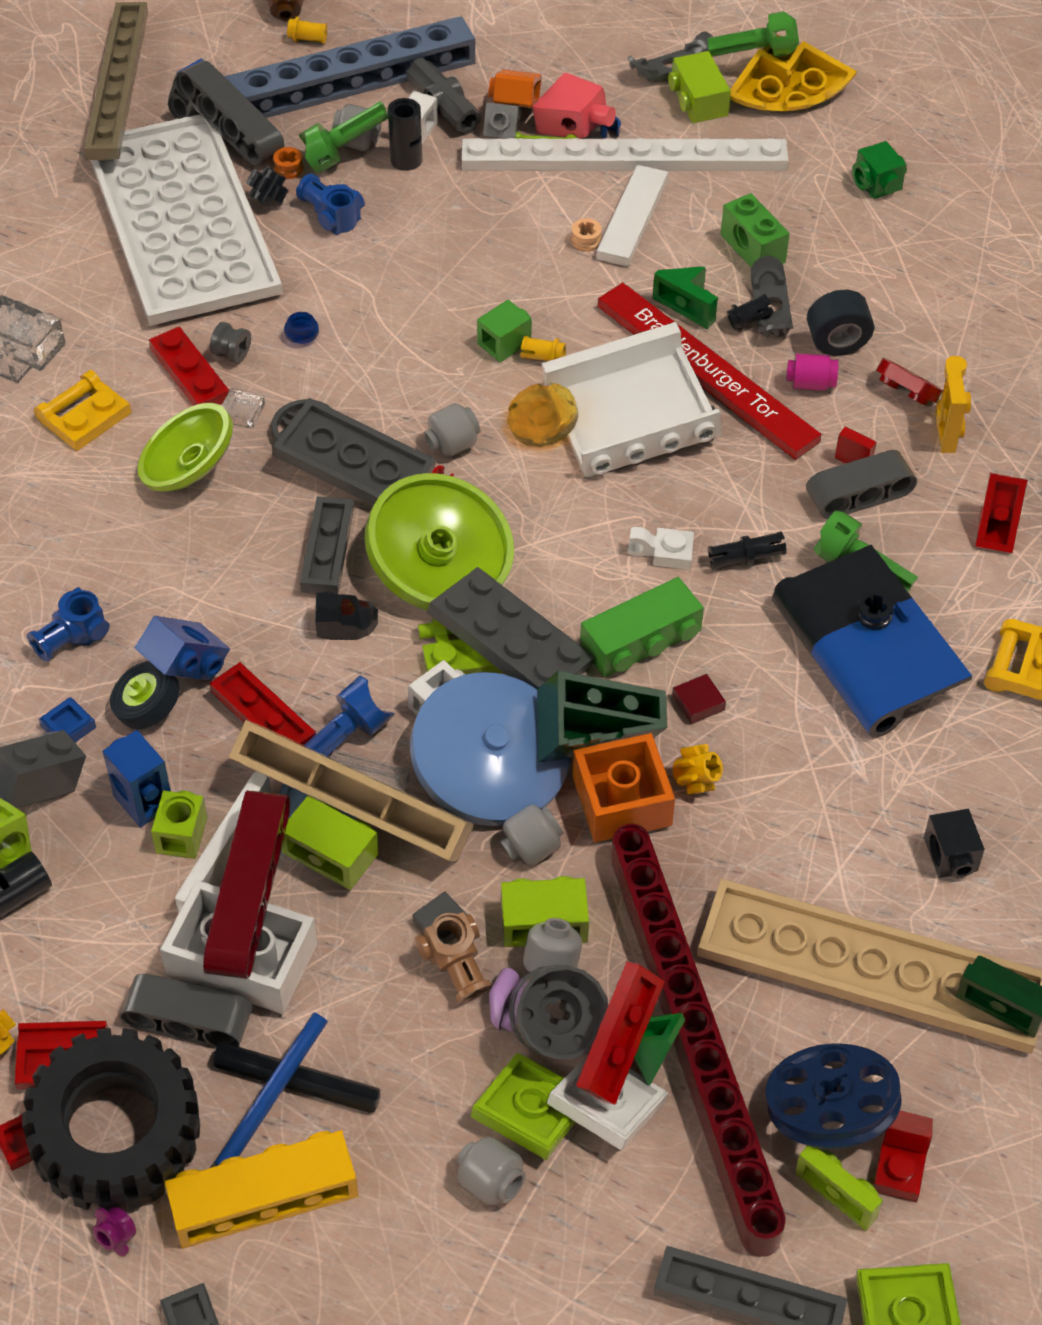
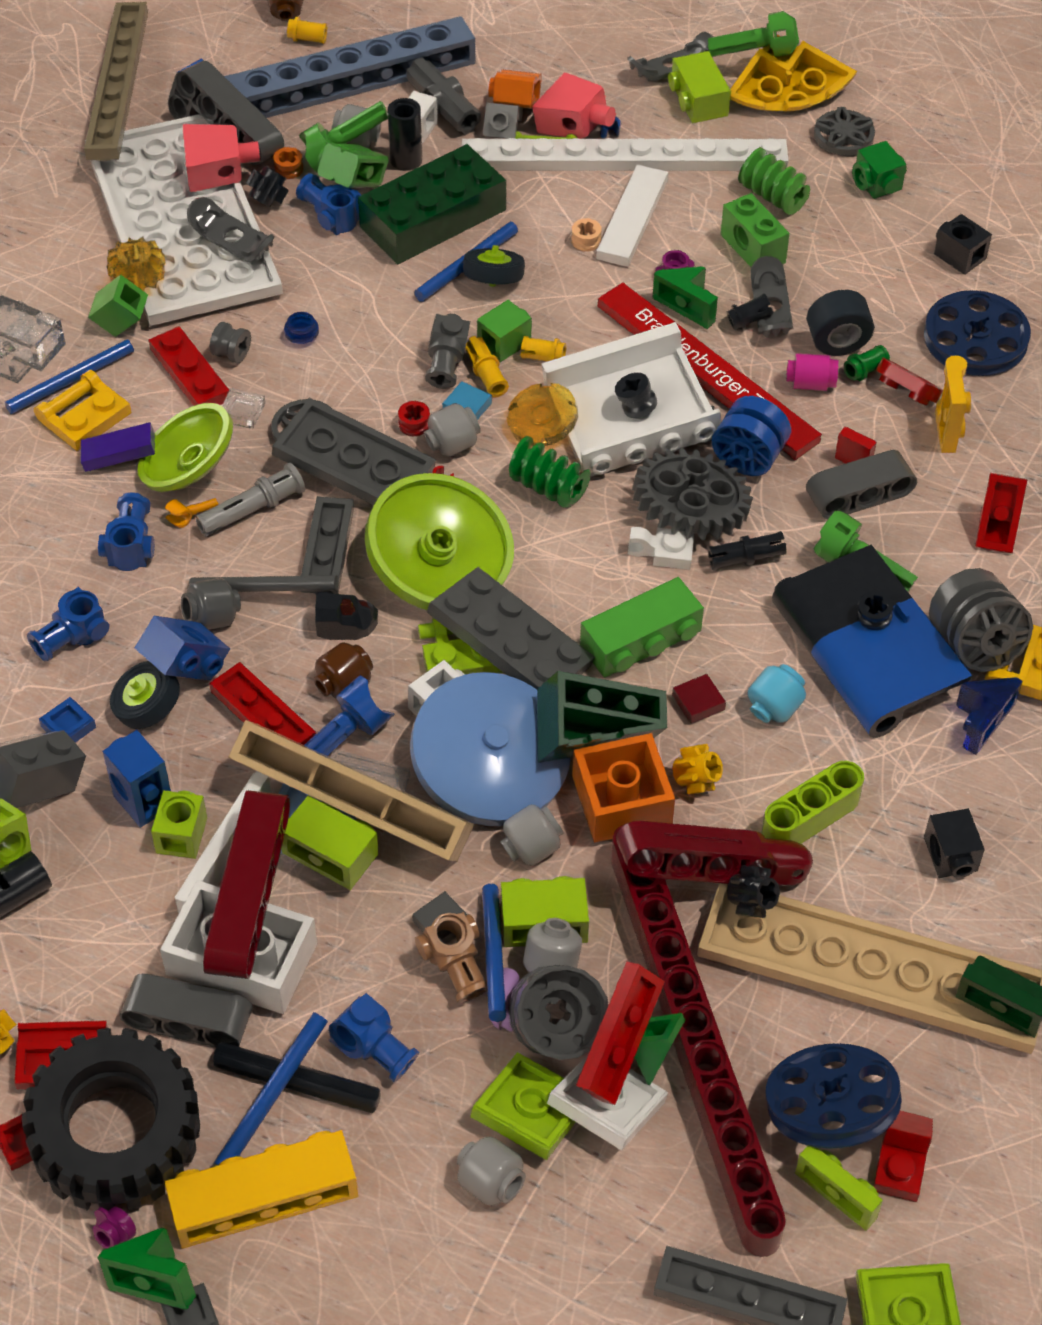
(69, 376): none -> blue bar
(117, 447): none -> dark purple tile
(118, 305): none -> bright green brick
(126, 536): none -> blue connector
(137, 261): none -> clear yellow gear
(148, 1270): none -> green slope
(182, 515): none -> light orange hand
(211, 603): none -> dark grey head
(214, 223): none -> dark grey piece
(215, 155): none -> coral torso
(264, 493): none -> light grey pin
(279, 583): none -> dark grey bar
(340, 667): none -> reddish brown head
(352, 165): none -> bright green brick
(366, 1033): none -> blue connector
(413, 409): none -> red bush
(432, 203): none -> dark green brick
(446, 349): none -> dark grey connector
(456, 267): none -> blue bar
(469, 397): none -> dark azure tile
(486, 366): none -> yellow axle
(493, 266): none -> black wheel
(493, 953): none -> blue bar
(547, 476): none -> green piece
(636, 395): none -> black wheel
(675, 259): none -> magenta plate
(692, 494): none -> dark grey gear
(708, 853): none -> dark red piece
(751, 435): none -> blue wheel
(753, 891): none -> black gear
(774, 181): none -> bright green piece
(776, 693): none -> medium azure head
(820, 791): none -> lime beam
(844, 131): none -> dark grey wheel
(859, 366): none -> green pin
(962, 243): none -> black brick
(971, 322): none -> dark blue wedge
(981, 619): none -> dark grey wheel
(987, 706): none -> clear blue slope

